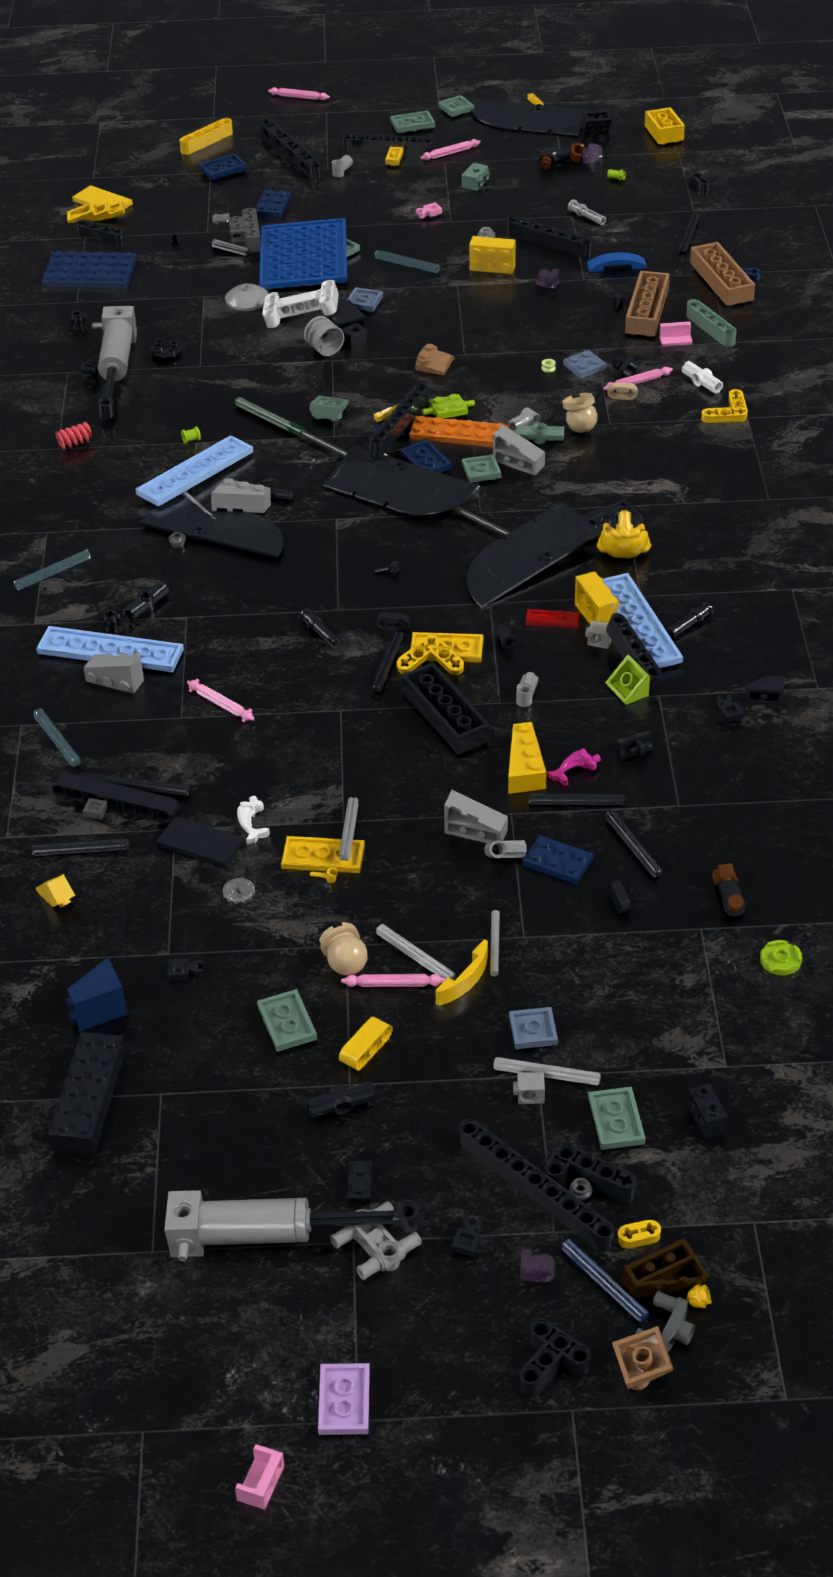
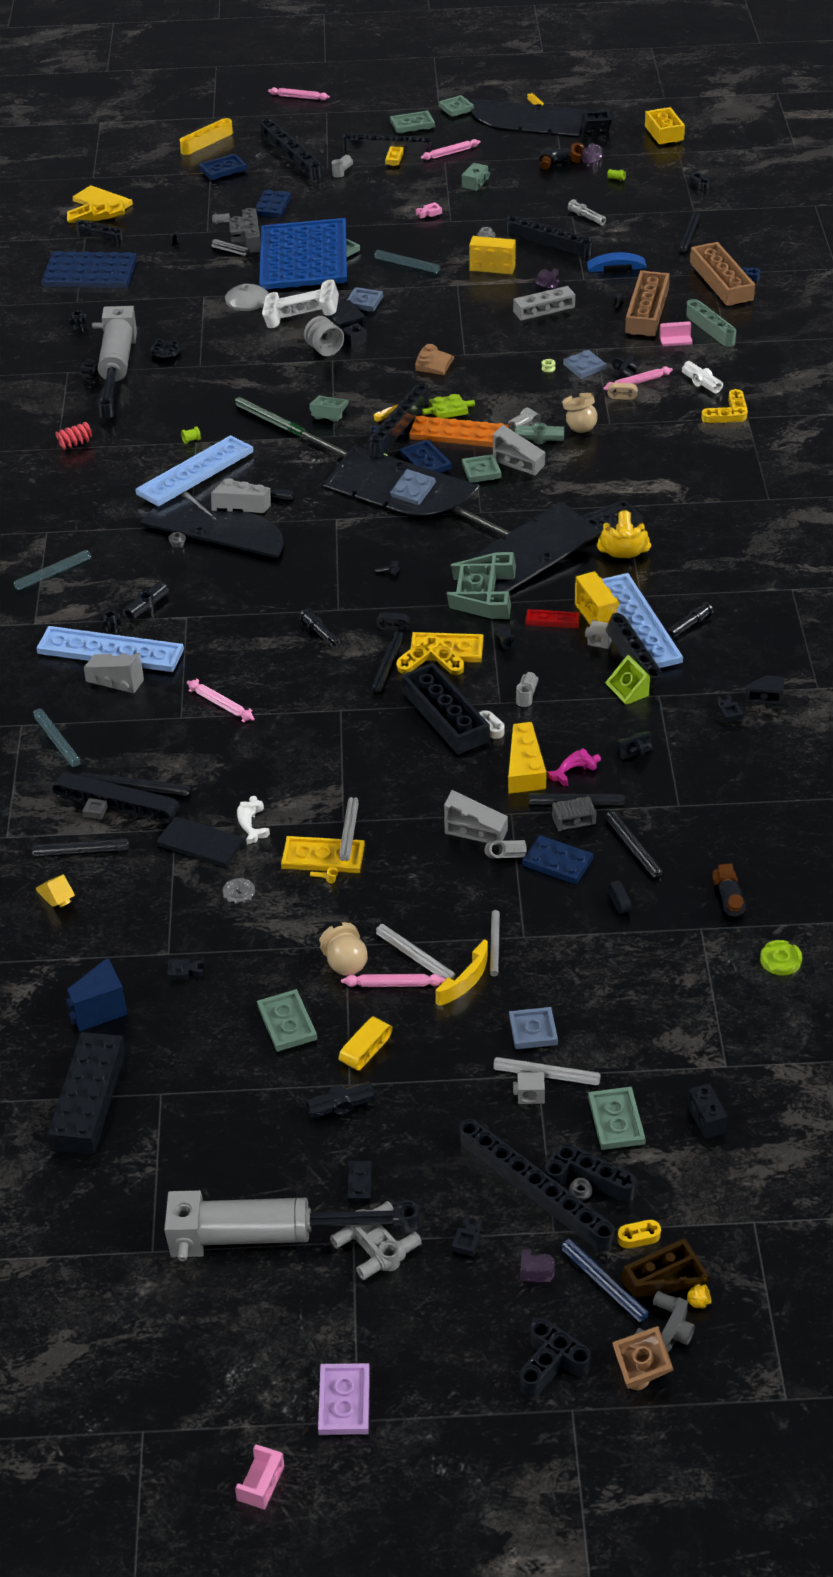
(412, 487): none -> sand blue plate
(477, 585): none -> sand green wedge
(495, 723): none -> white beam
(544, 303): none -> light grey brick
(573, 813): none -> dark grey brick

